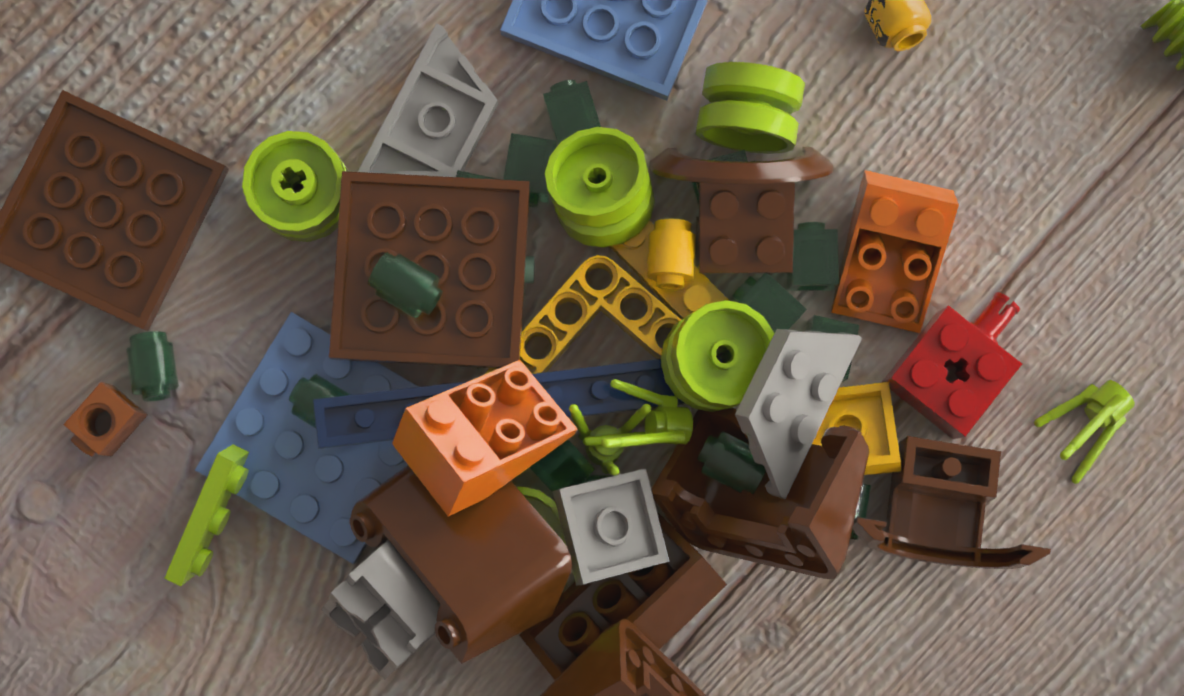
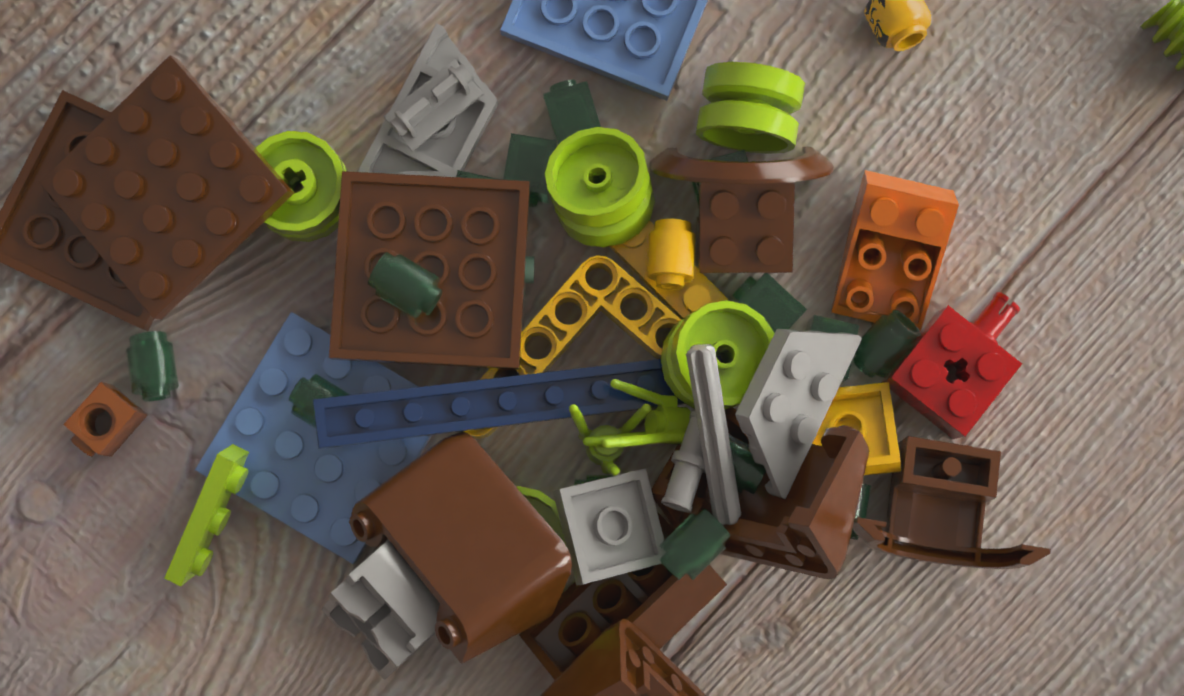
(166, 188): none -> reddish brown plate
(433, 105): none -> light grey hinge
(480, 435): orange slope -> none
(562, 467): clear green brick -> none
(686, 471): none -> light grey pin
(693, 545): none -> clear green brick
(713, 433): none -> light grey axle
(814, 258): clear green brick -> none
(886, 344): none -> brick
(1104, 409): lime plant -> none

